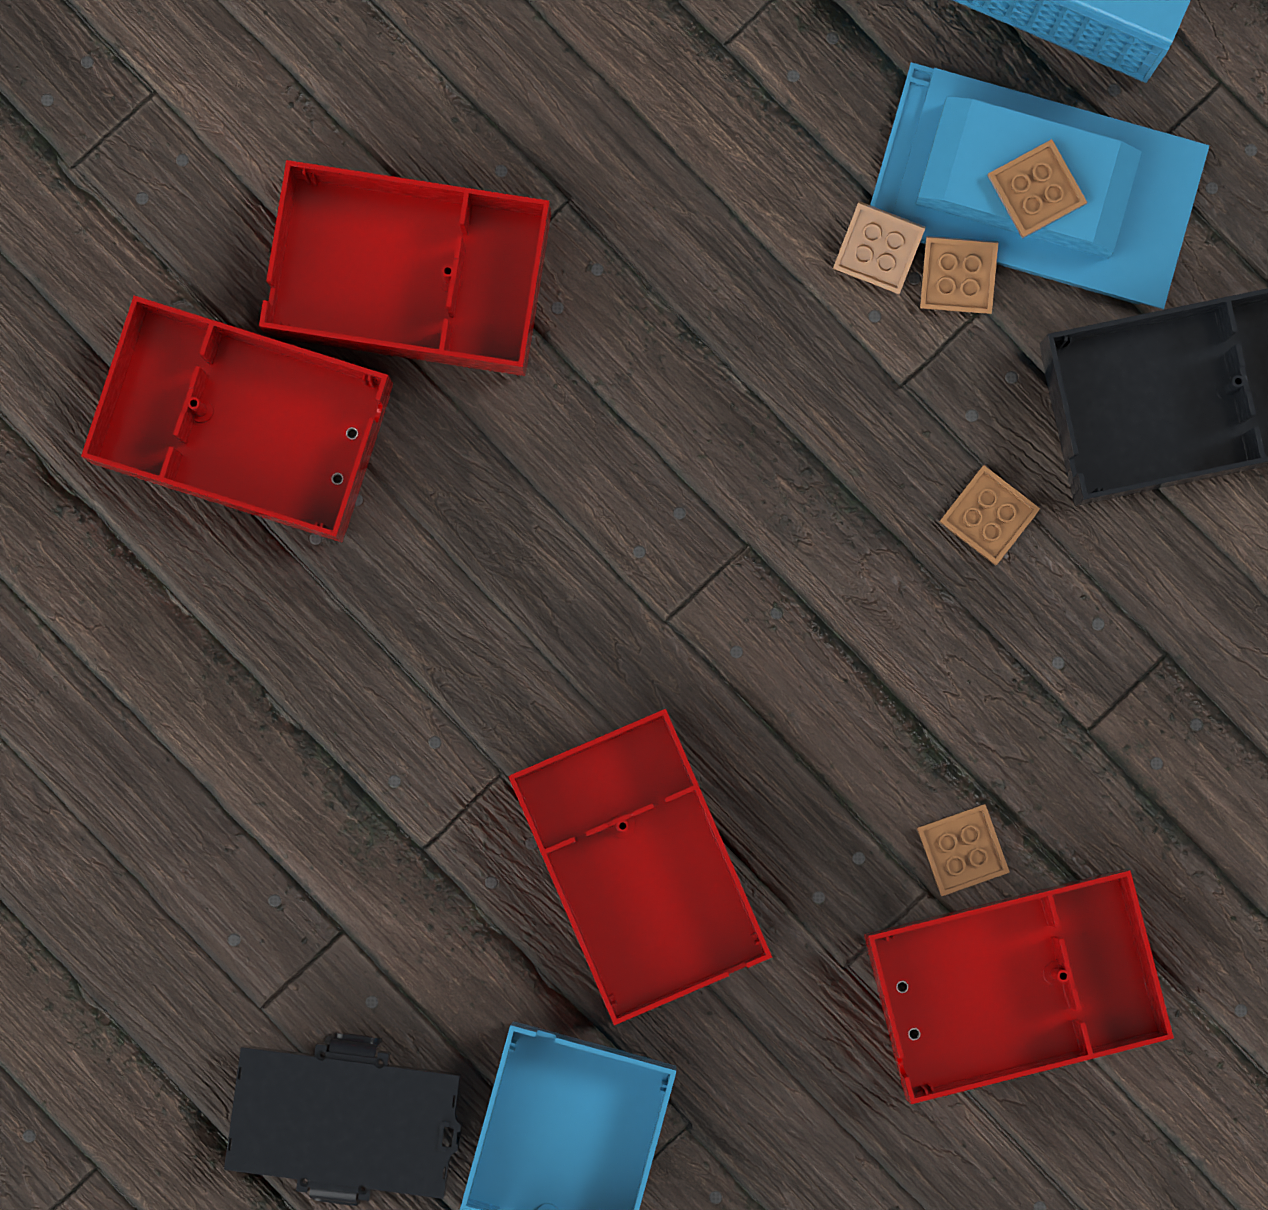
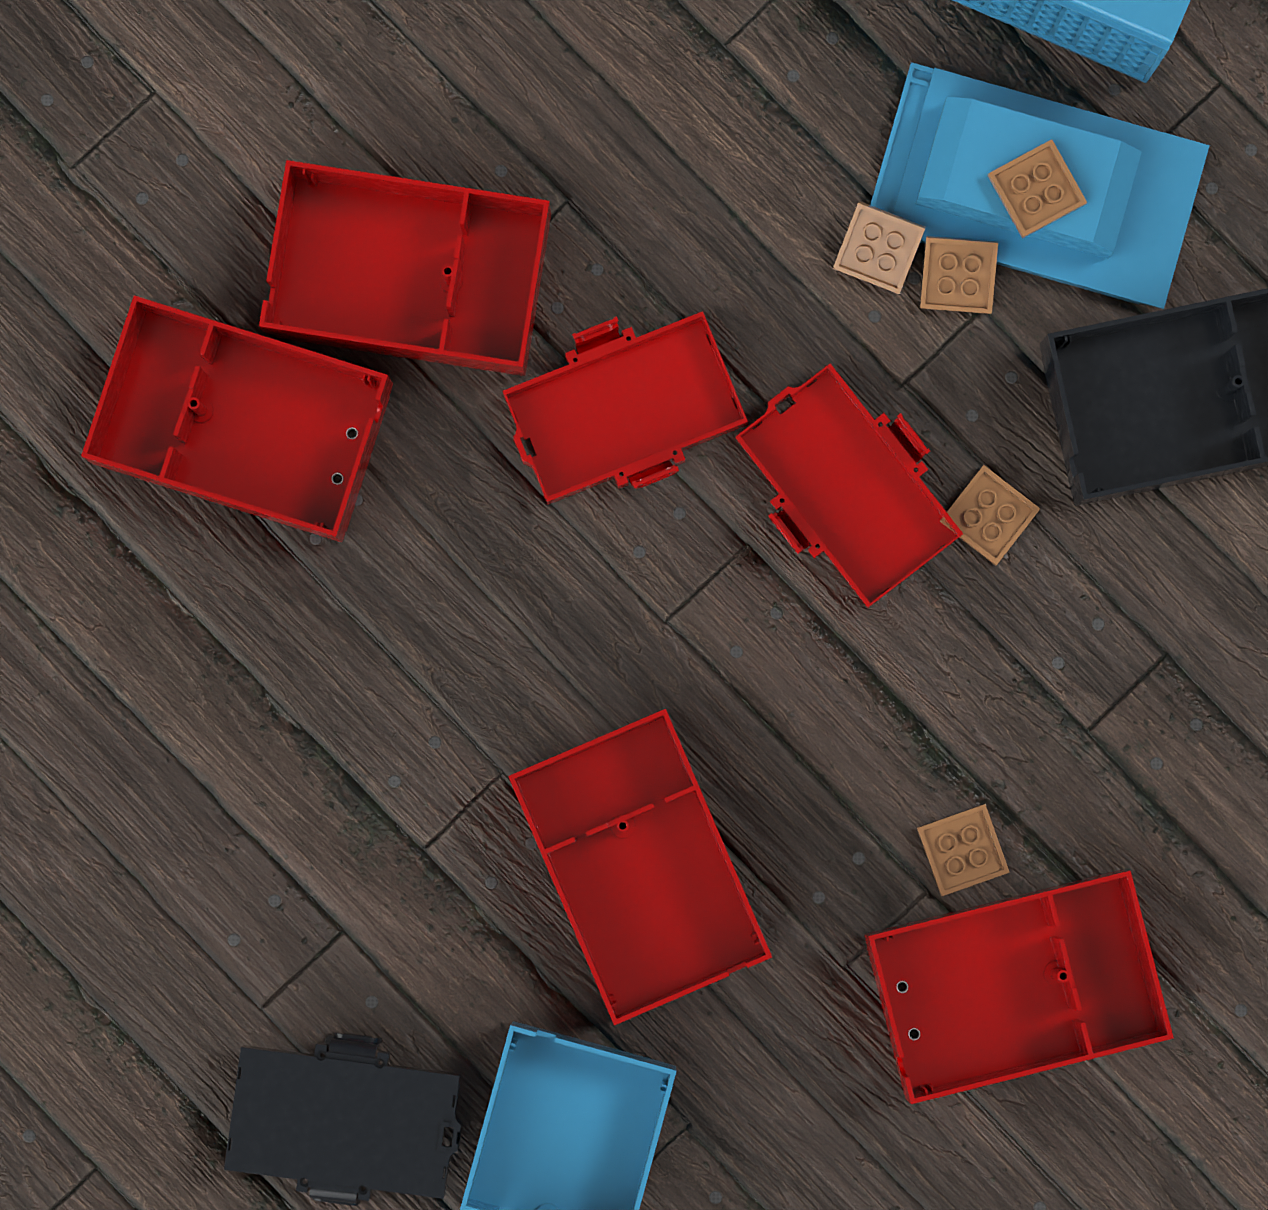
(624, 407): none -> red piece
(849, 485): none -> red piece

